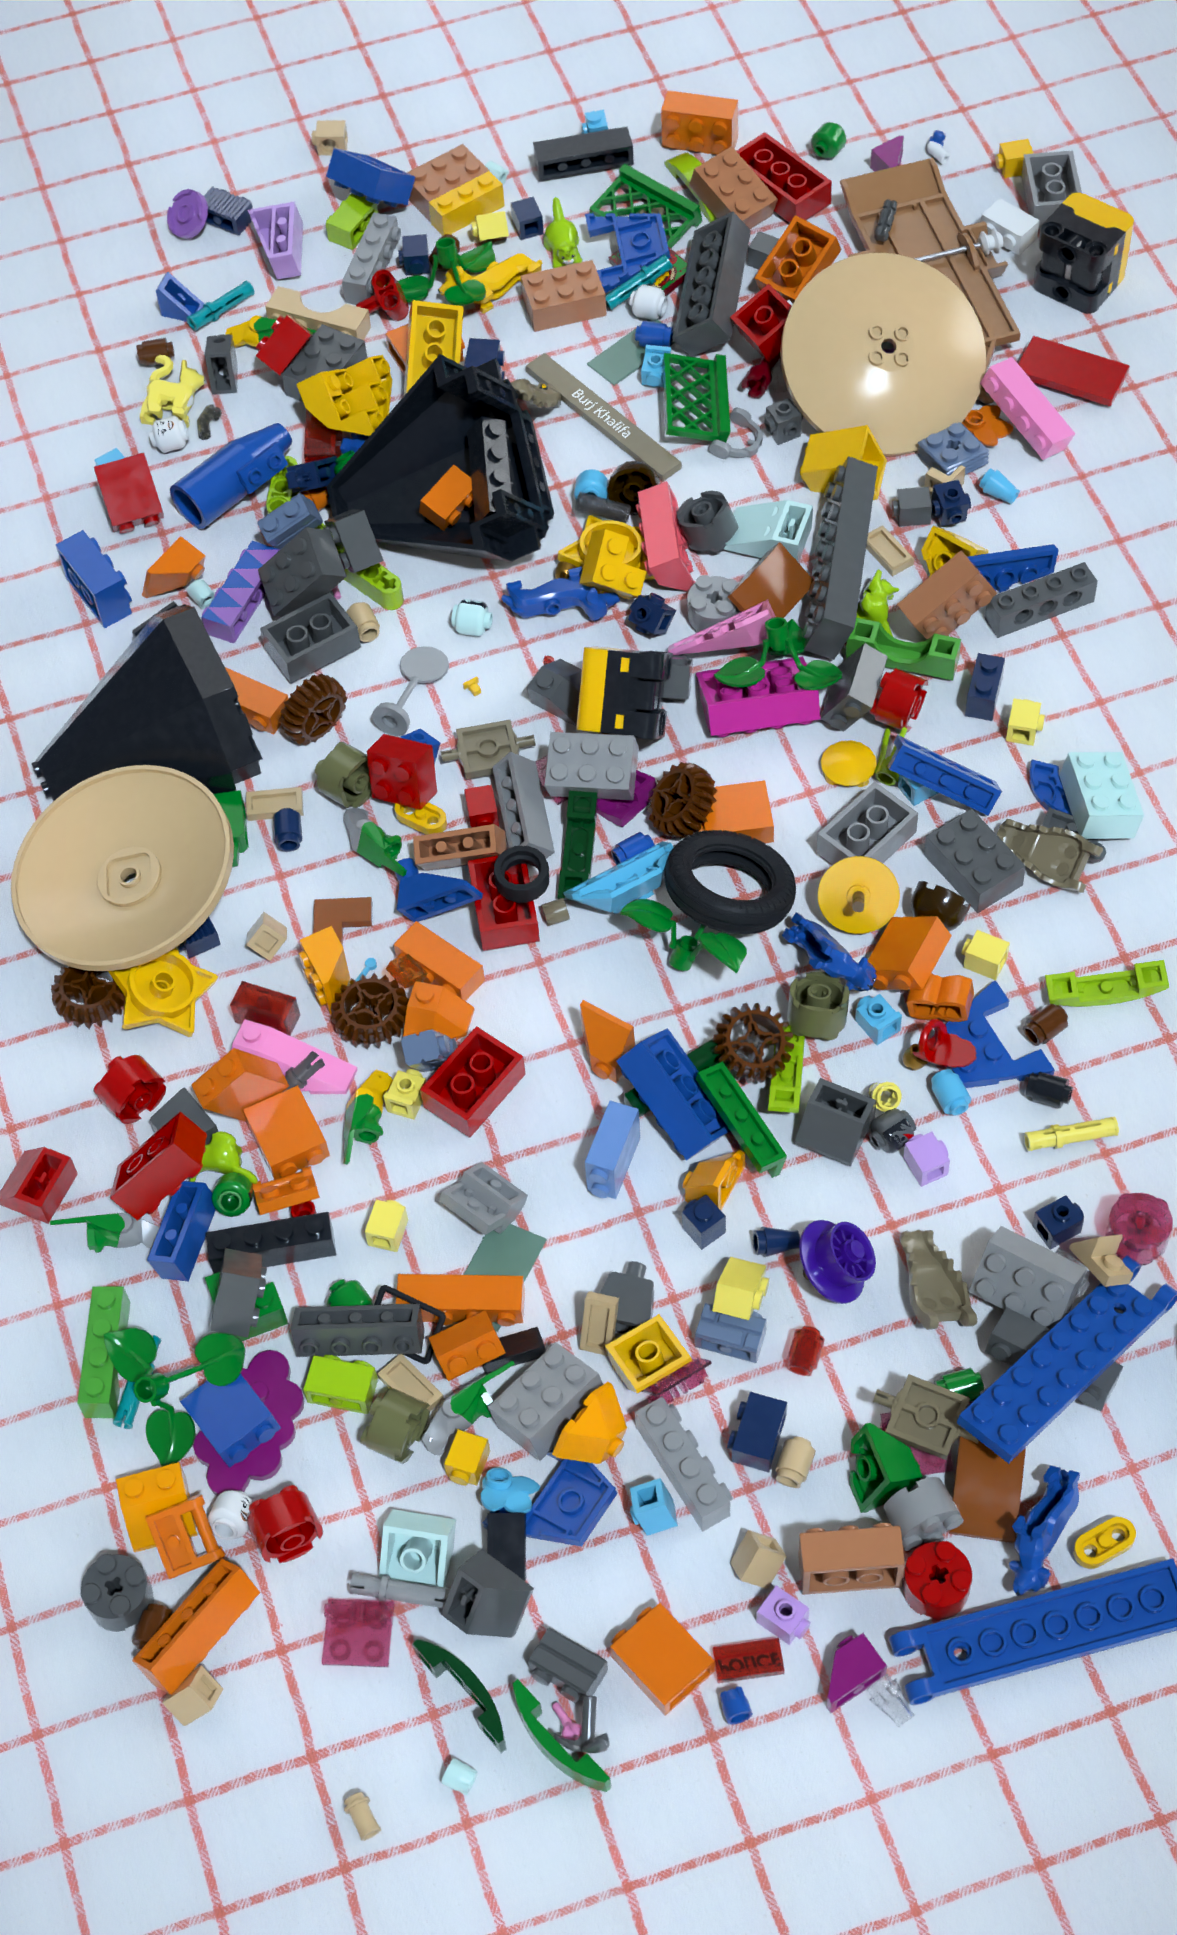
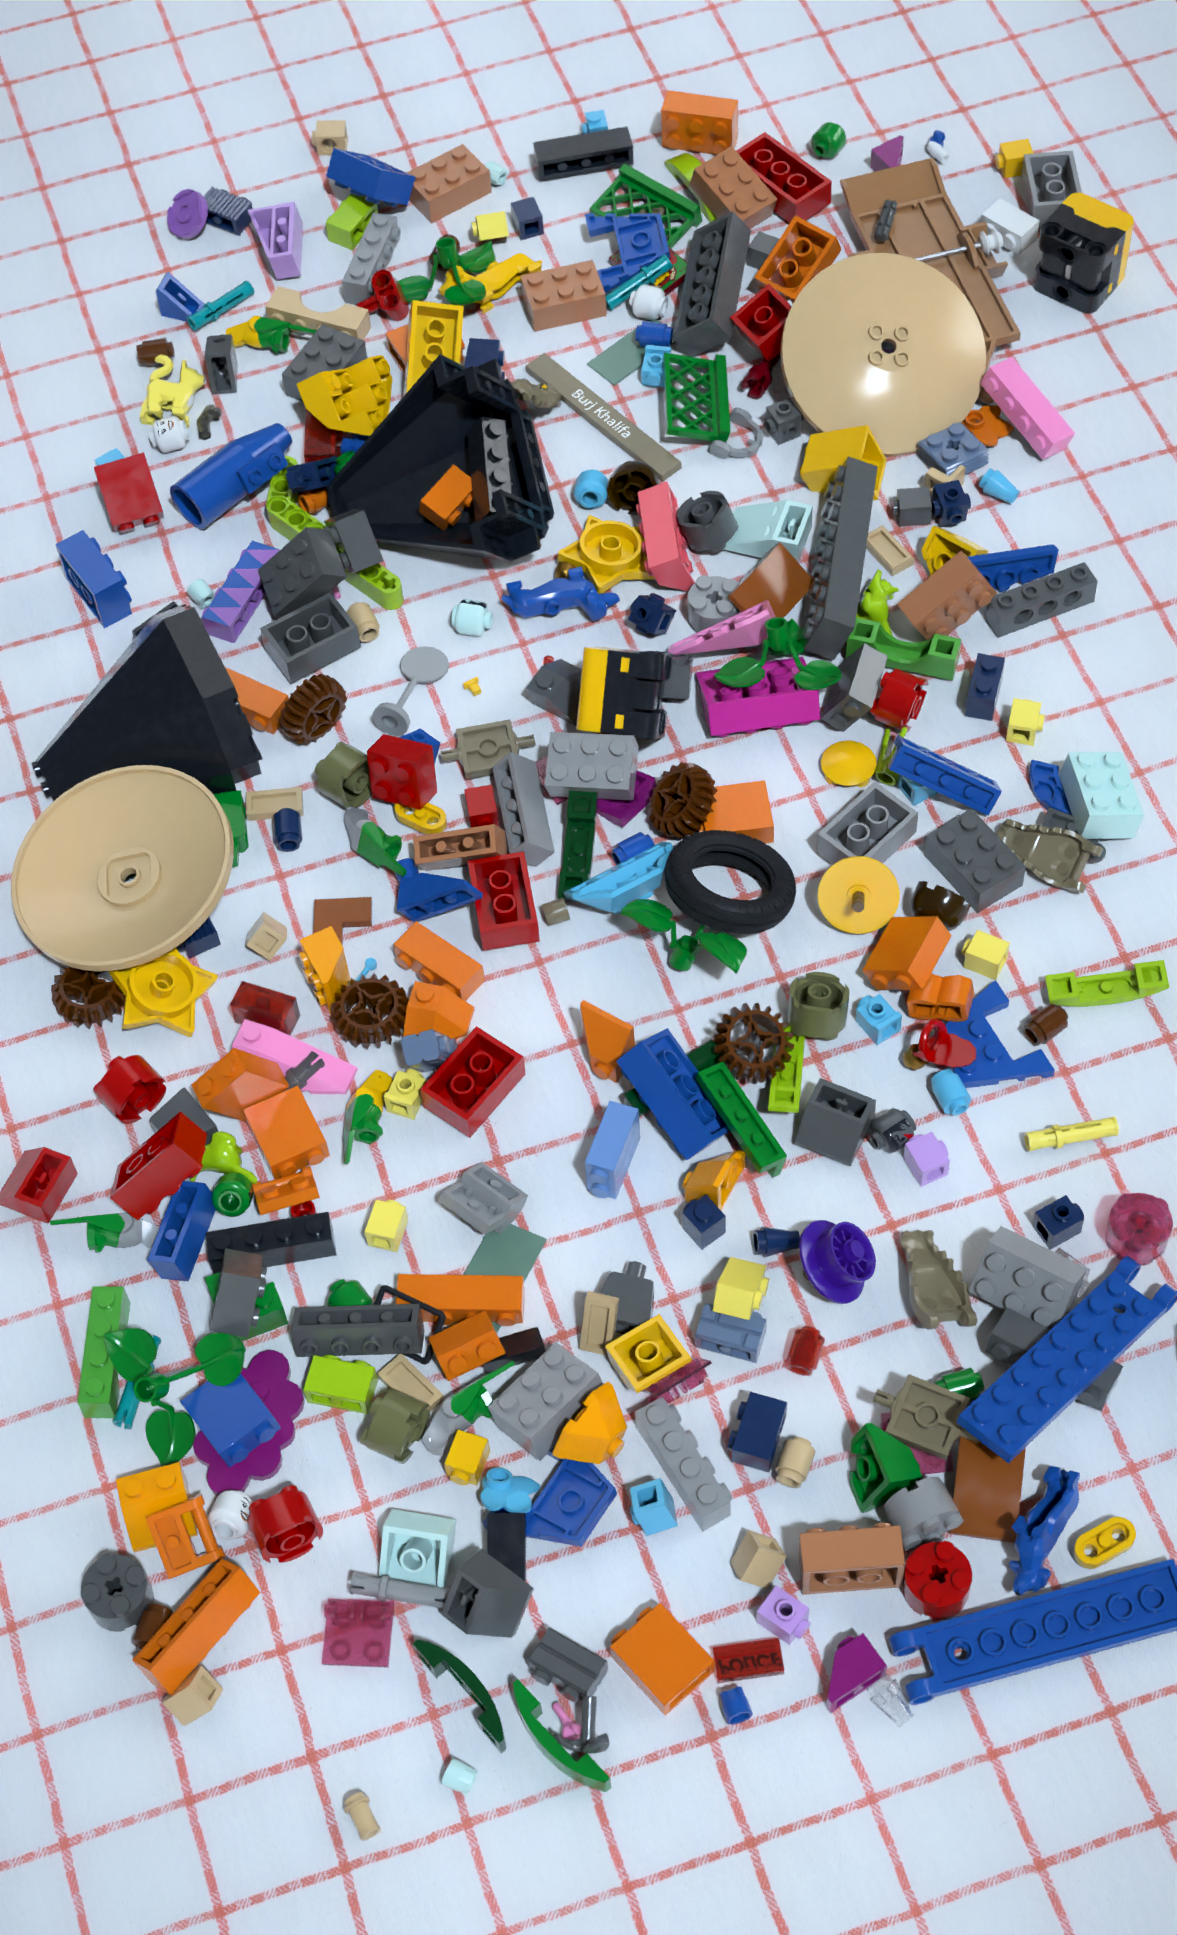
(174, 568): orange slope -> none
(283, 344): red brick -> none
(289, 520): sand blue brick -> none
(406, 971): clear orange plate -> none
(415, 254): dark blue brick -> none
(460, 206): yellow brick -> none
(521, 892): black tyre -> none
(562, 238): lime animal -> none
(605, 566): yellow brick -> none
(617, 513): flat silver piece -> none
(829, 954): blue animal -> none
(889, 1099): light yellow cone -> none
(1049, 1089): black brick -> none
(1073, 370): red tile -> none
(1100, 1259): tan slope -> none

